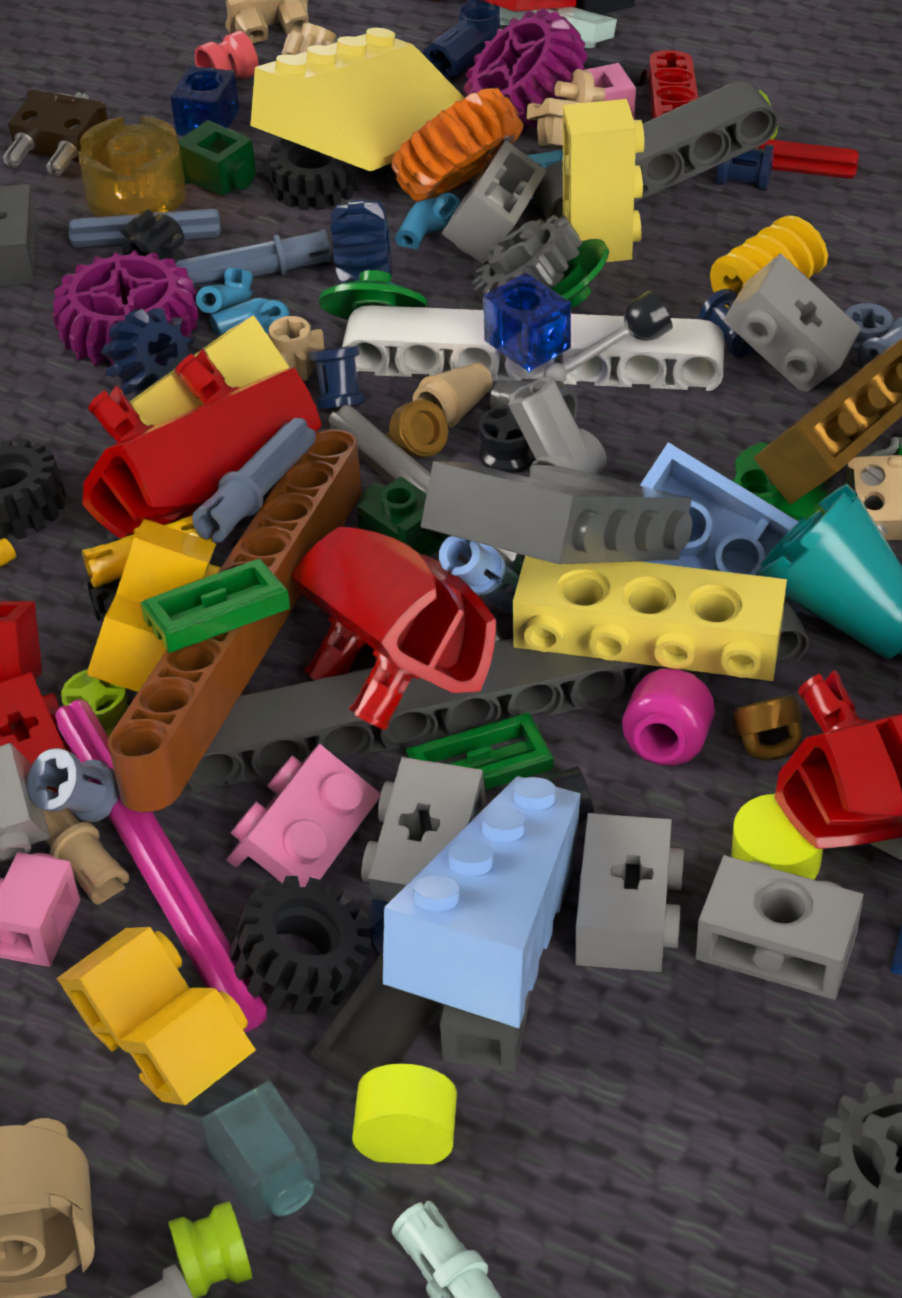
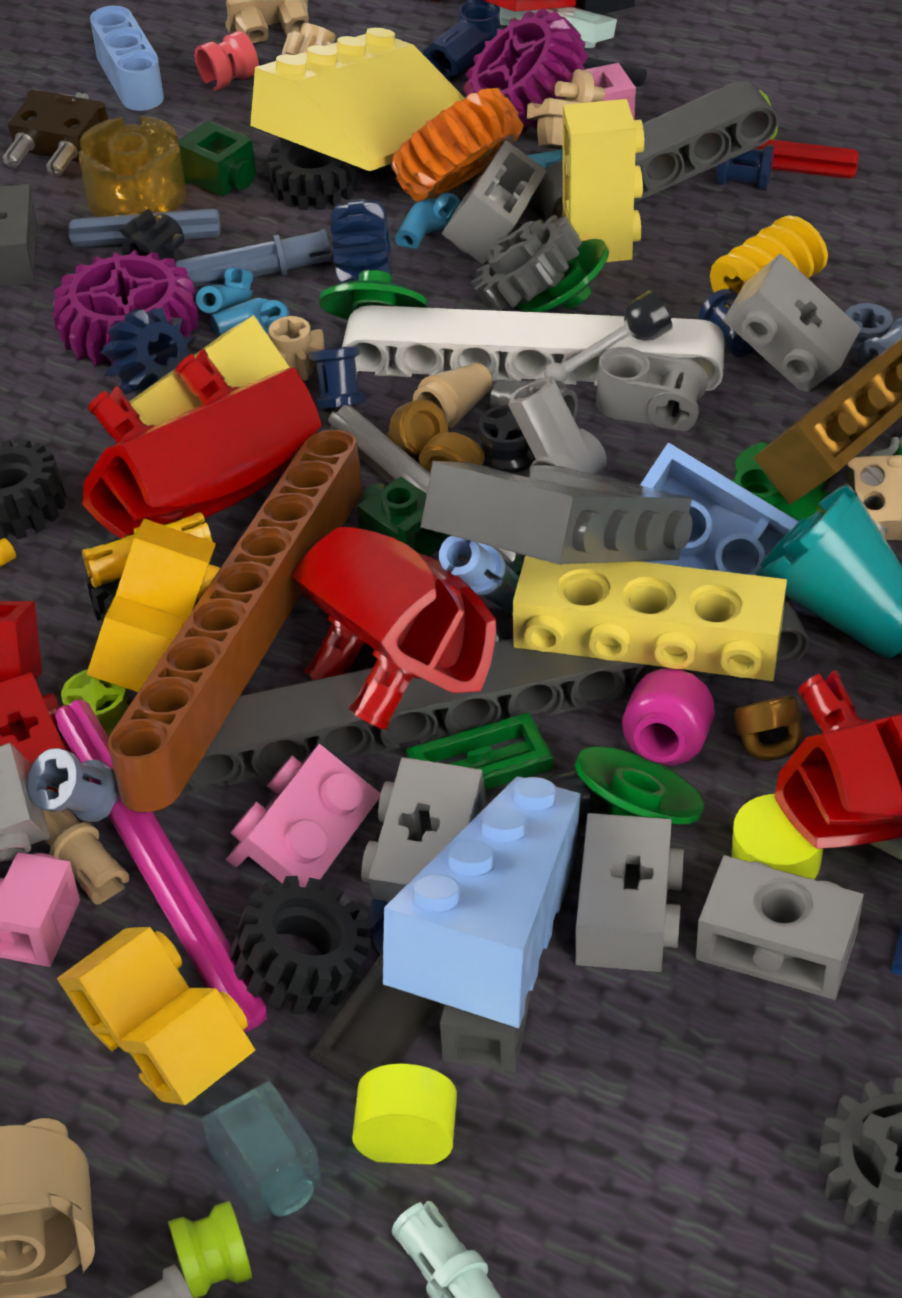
(127, 58): none -> light blue beam
(204, 96): clear blue brick -> none
(215, 605): green tile -> none
(243, 491): sand blue axle -> none
(451, 448): none -> pearl gold tile
(527, 321): clear blue brick -> none
(638, 785): none -> green dish
(645, 390): none -> light grey piece
(670, 81): red beam -> none

